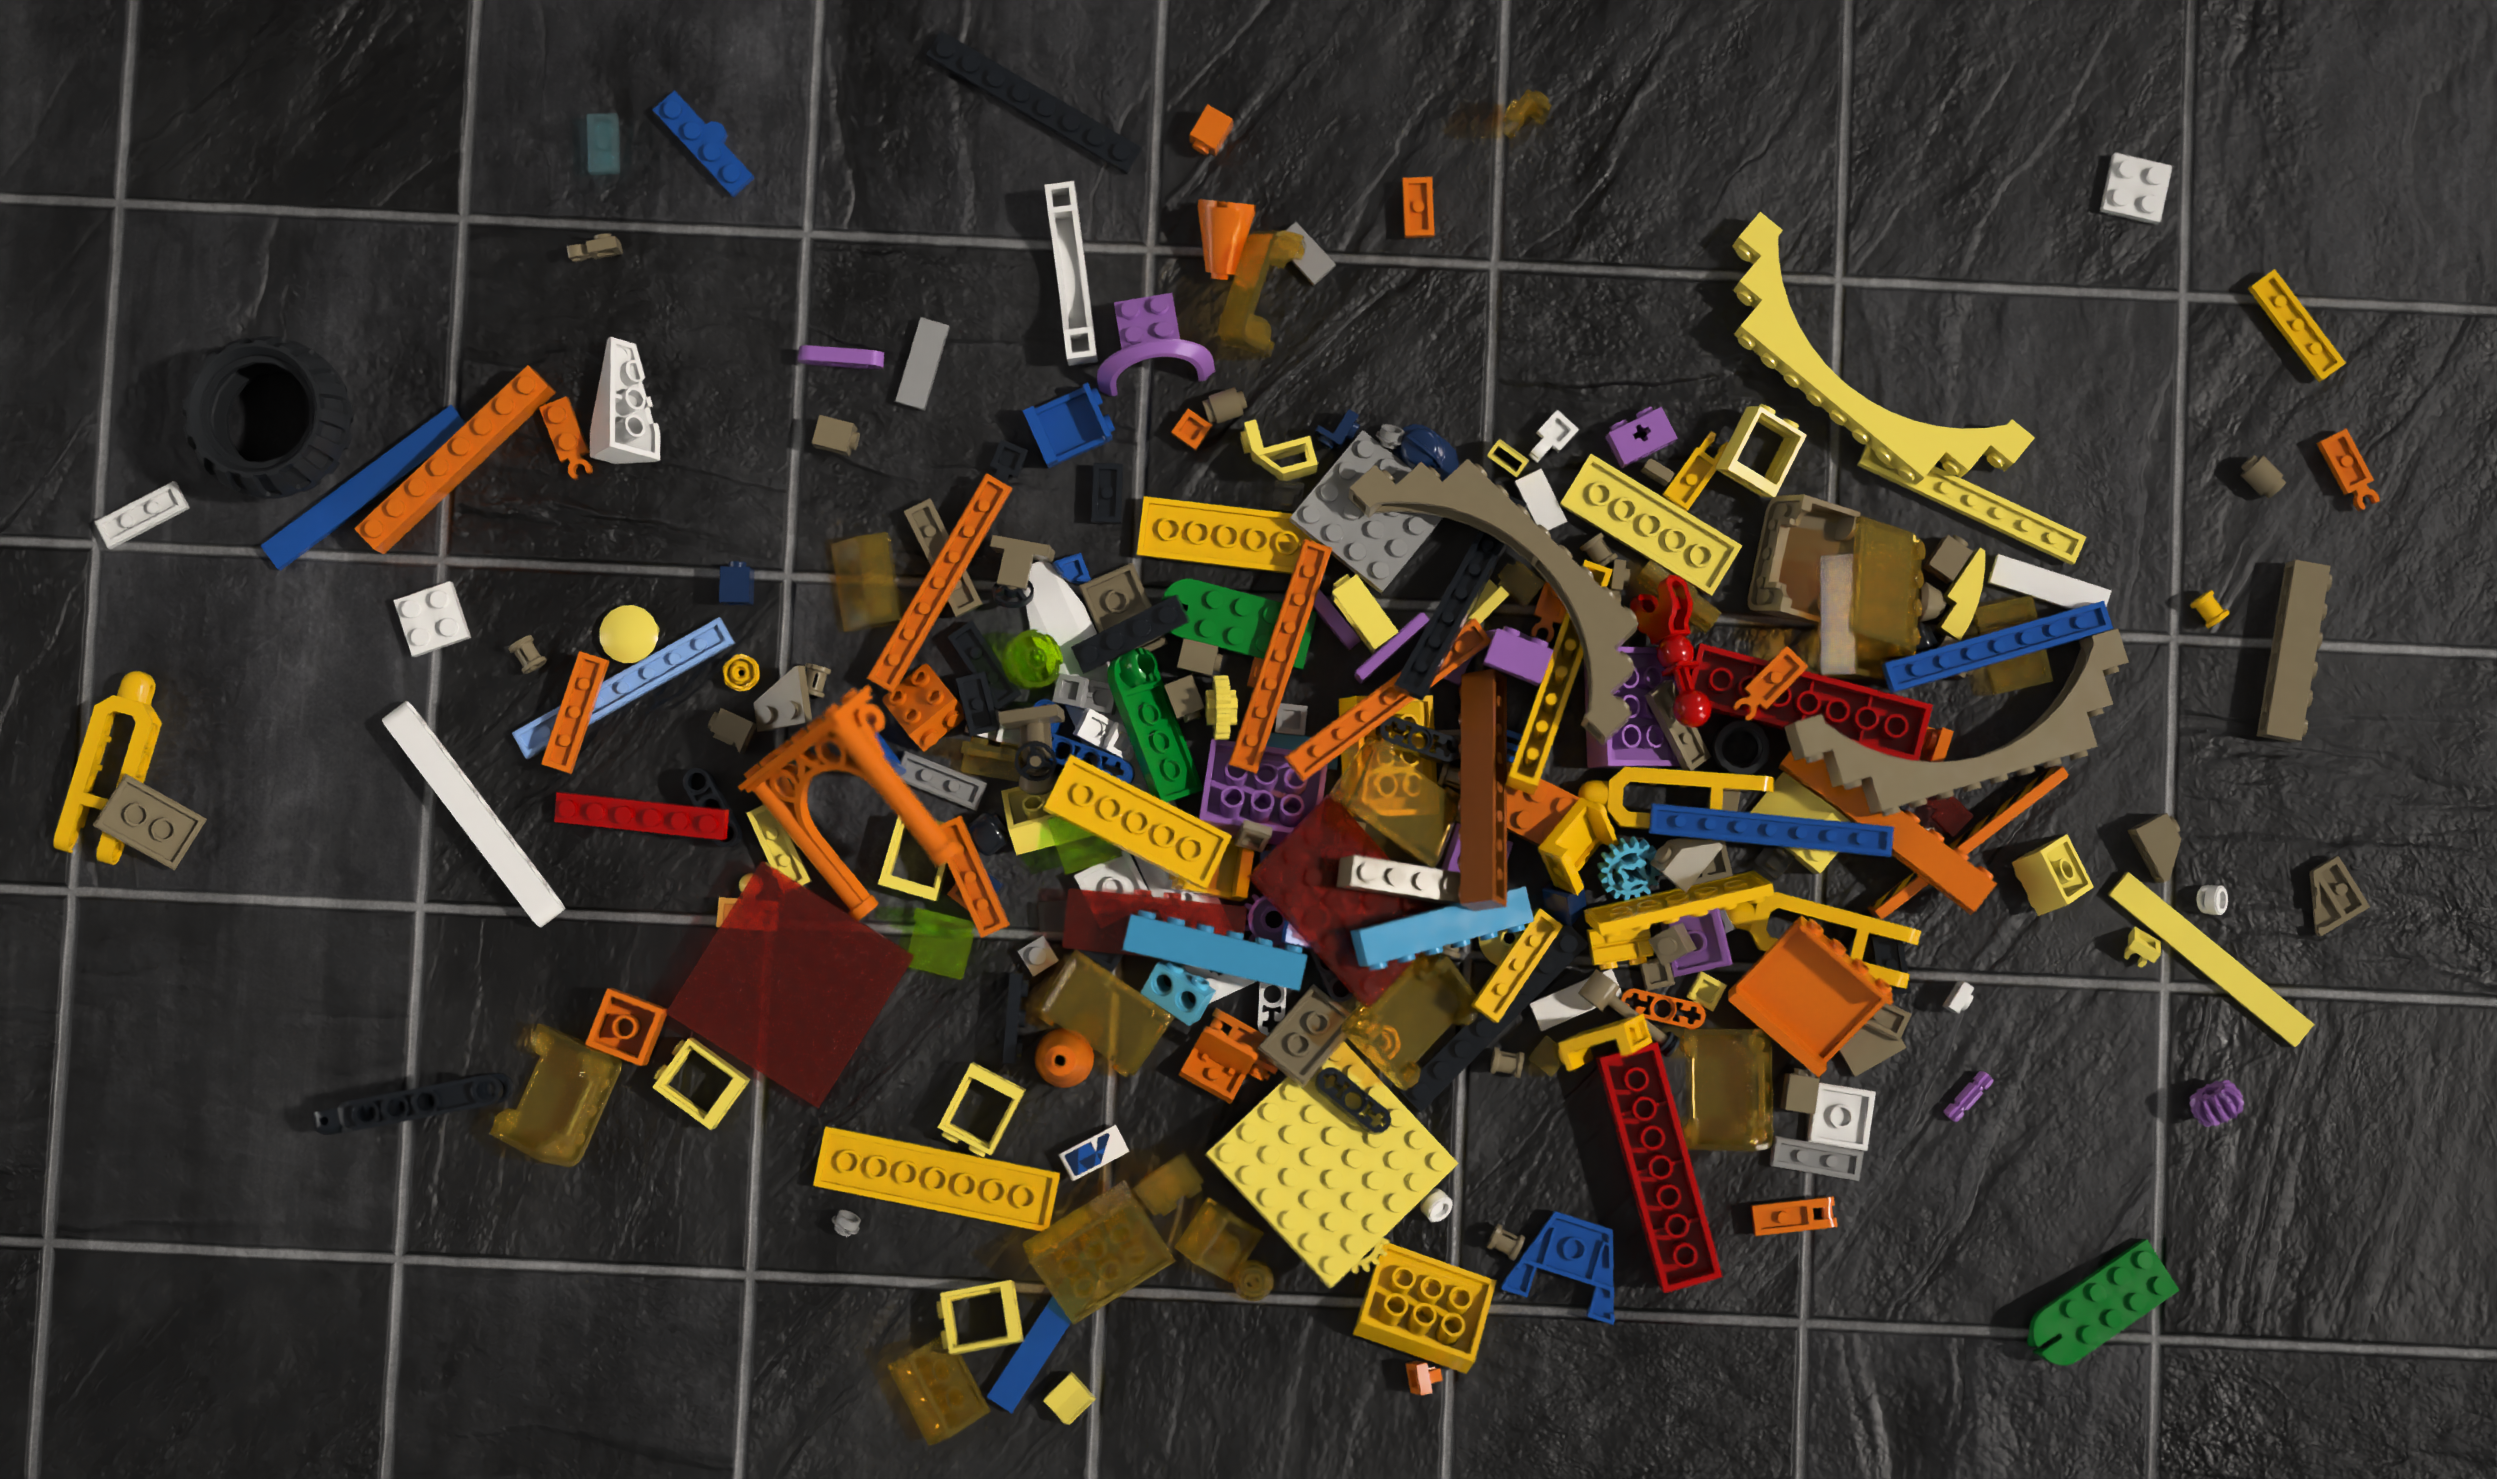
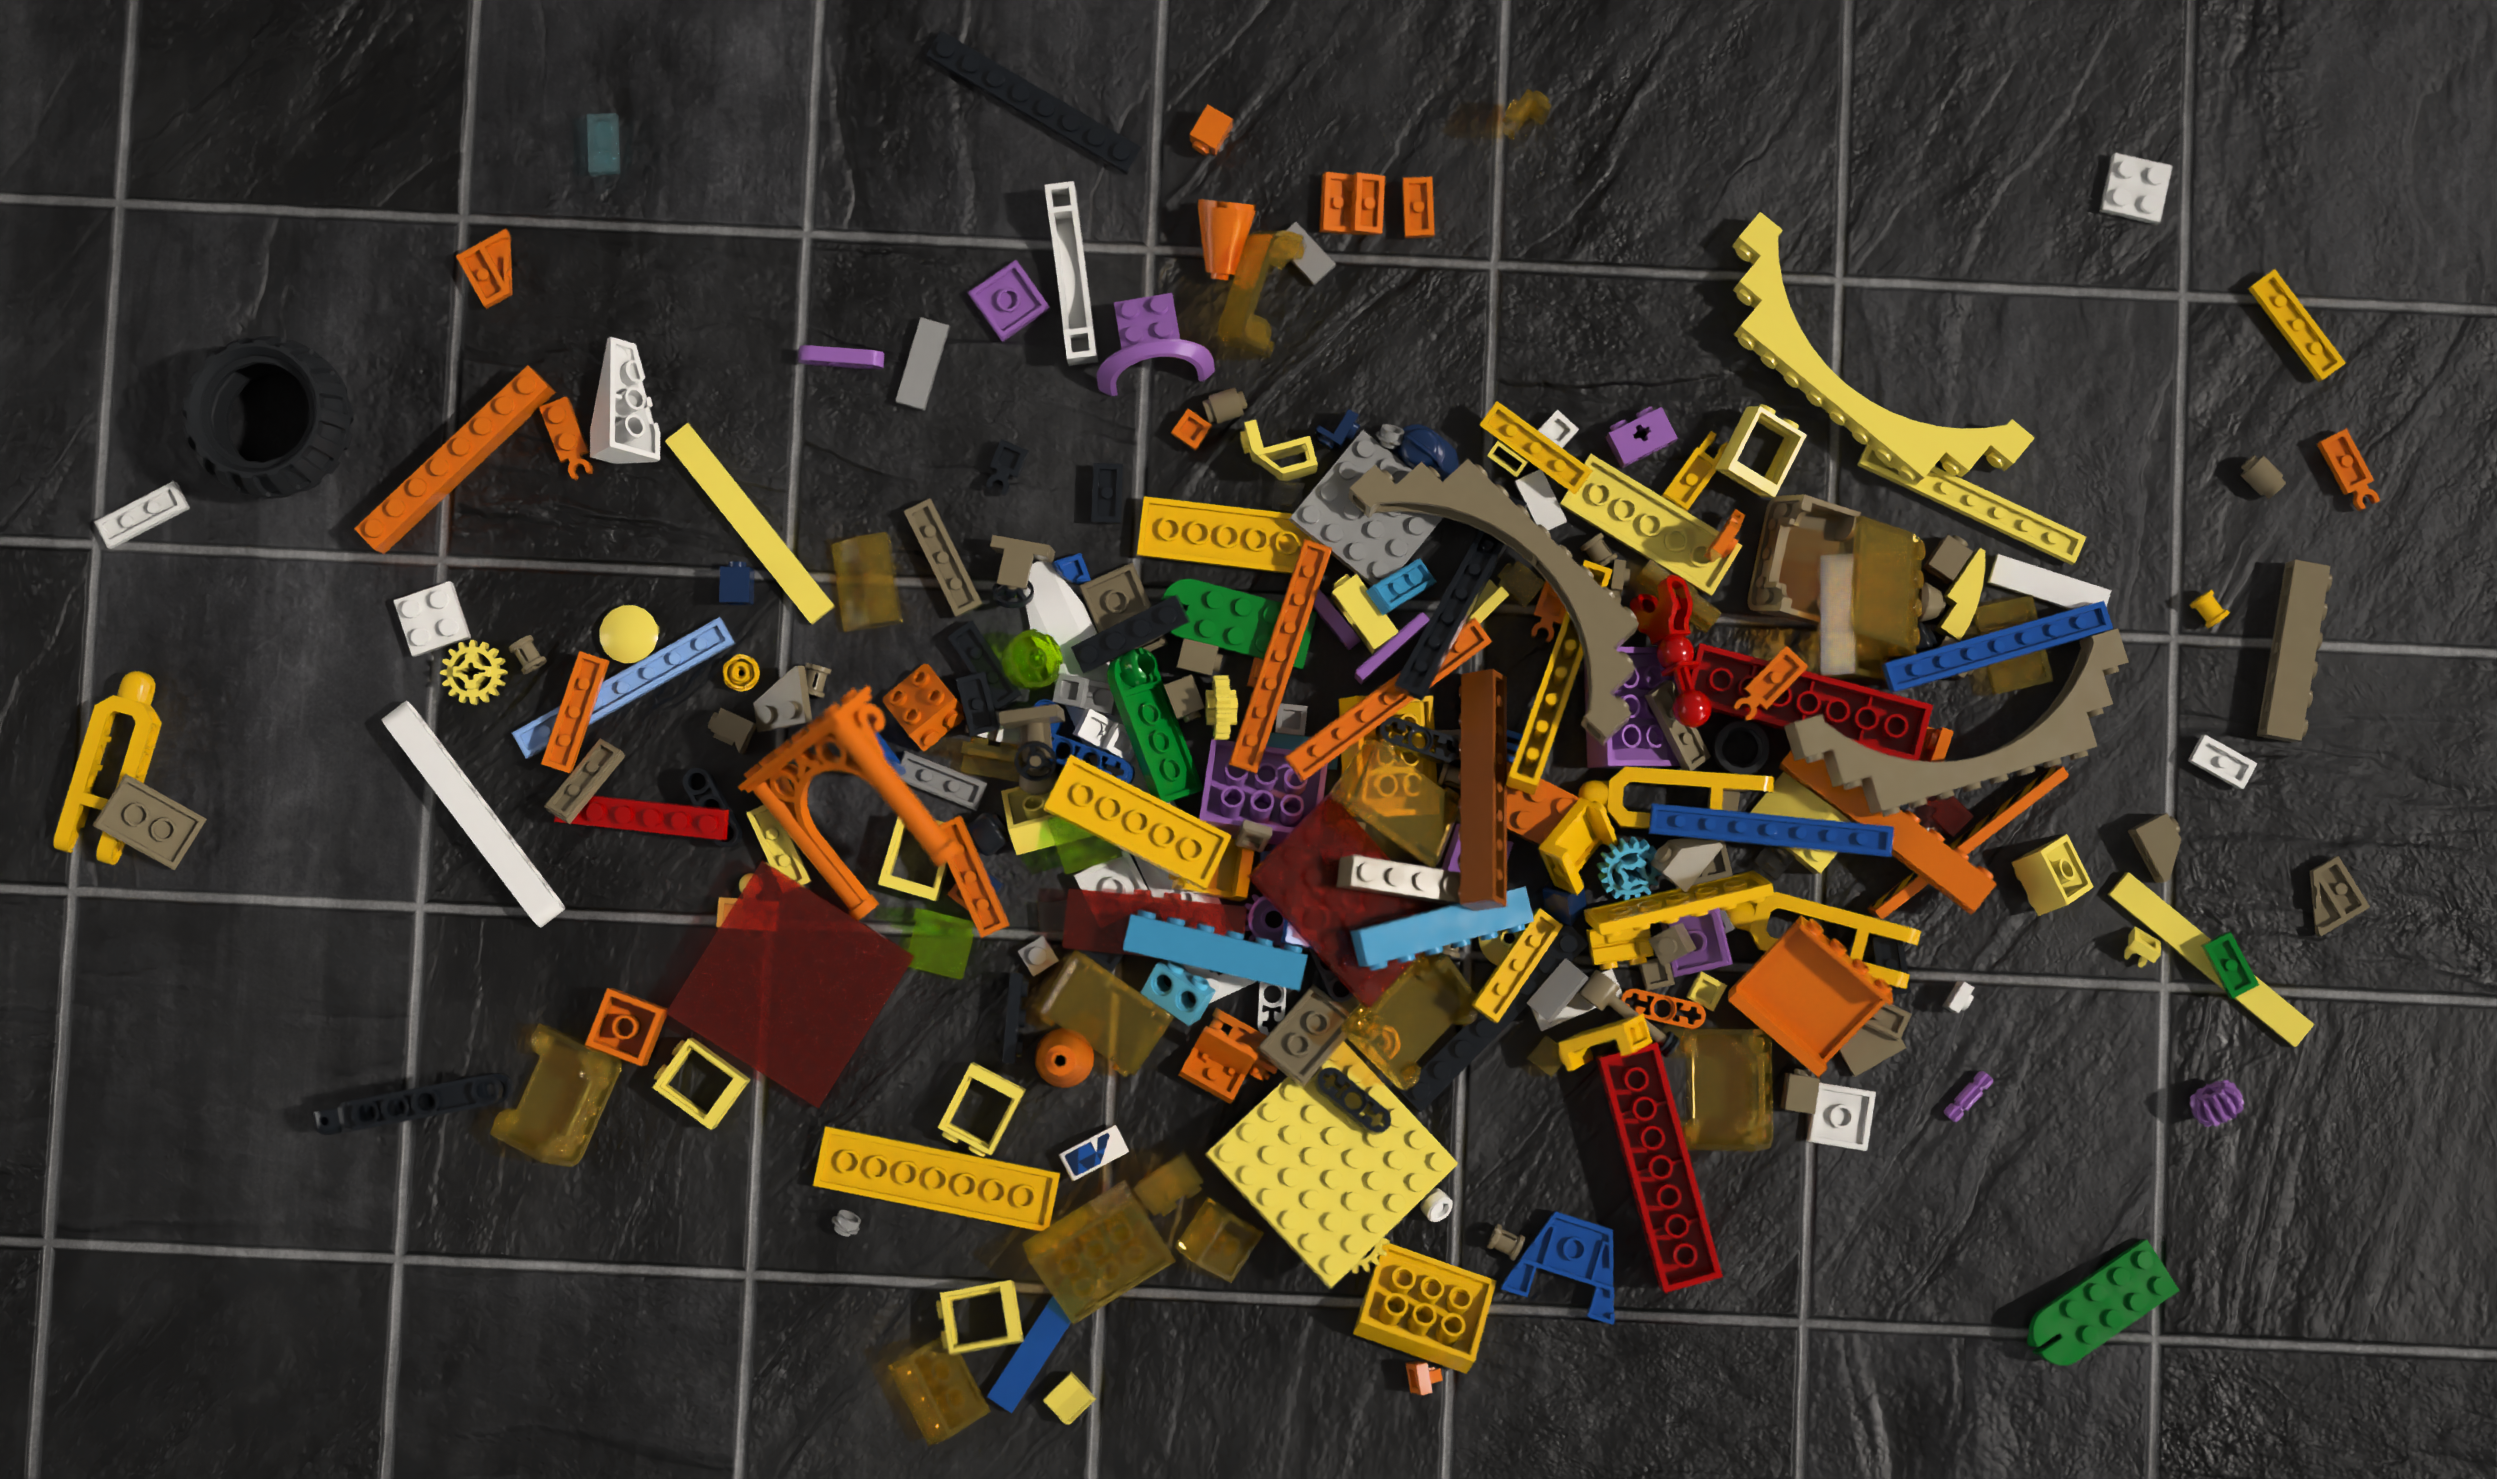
(362, 489): blue tile -> none
(473, 660): none -> light yellow gear
(489, 268): none -> orange wing
(584, 781): none -> dark tan tile
(602, 246): dark tan plate -> none
(704, 142): blue hinge -> none
(750, 523): none -> light yellow tile
(835, 435): dark tan brick -> none
(939, 583): orange tile -> none
(1009, 300): none -> medium lavender tile
(1069, 425): blue panel -> none
(1246, 1273): clear yellow cone -> none
(1352, 203): none -> orange slope
(1401, 586): none -> dark azure tile
(1506, 1062): dark tan bush -> none
(1513, 655): medium lavender piece -> none
(1536, 447): none -> yellow plate
(1558, 990): none -> light grey tile
(1657, 472): dark tan tile -> none
(1725, 540): none -> orange wing
(1792, 1216): orange plate -> none
(1816, 1158): light grey tile -> none
(2214, 901): white tile -> none
(2222, 762): none -> white plate
(2230, 965): none -> green plate

